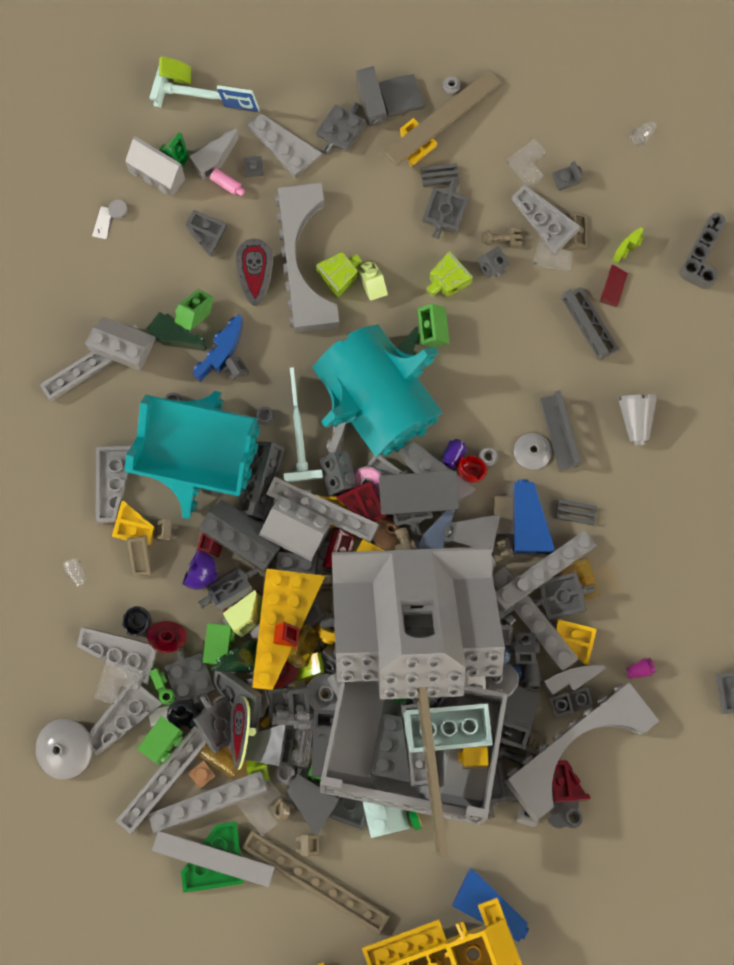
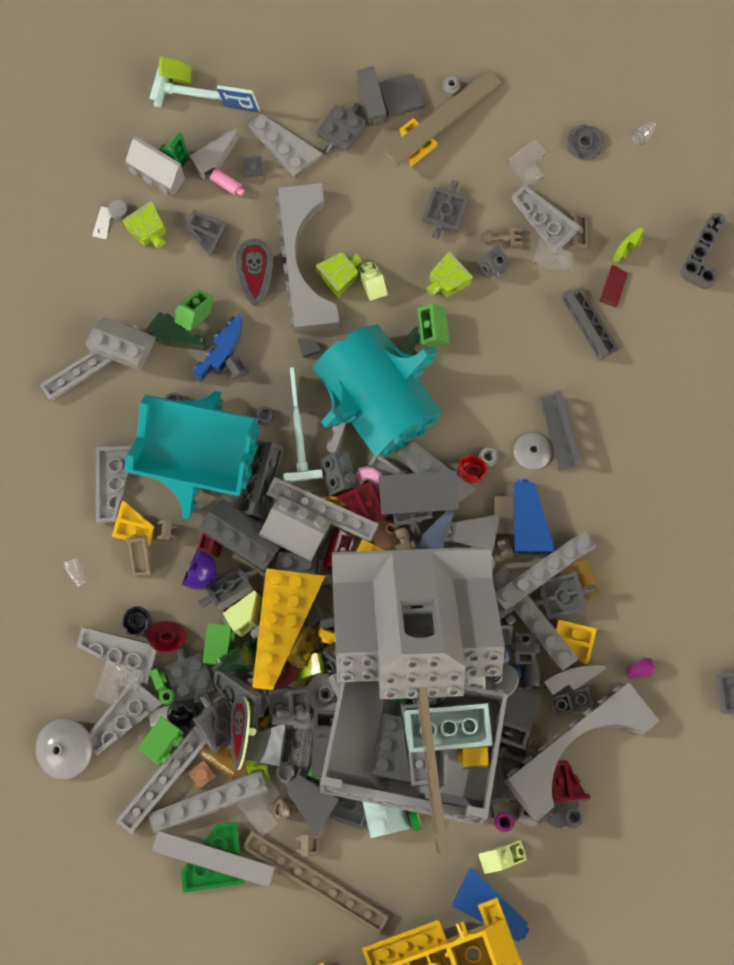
(146, 226): none -> lime torso
(286, 635): red slope -> none
(308, 347): none -> dark grey tile
(426, 173): dark grey tile -> none
(453, 453): dark purple brick -> none
(502, 857): none -> yellowish green slope
(509, 821): none -> magenta cone
(568, 176): dark grey bracket -> none
(578, 505): dark grey tile -> none
(581, 151): none -> dark grey tile
(638, 416): light grey cone -> none

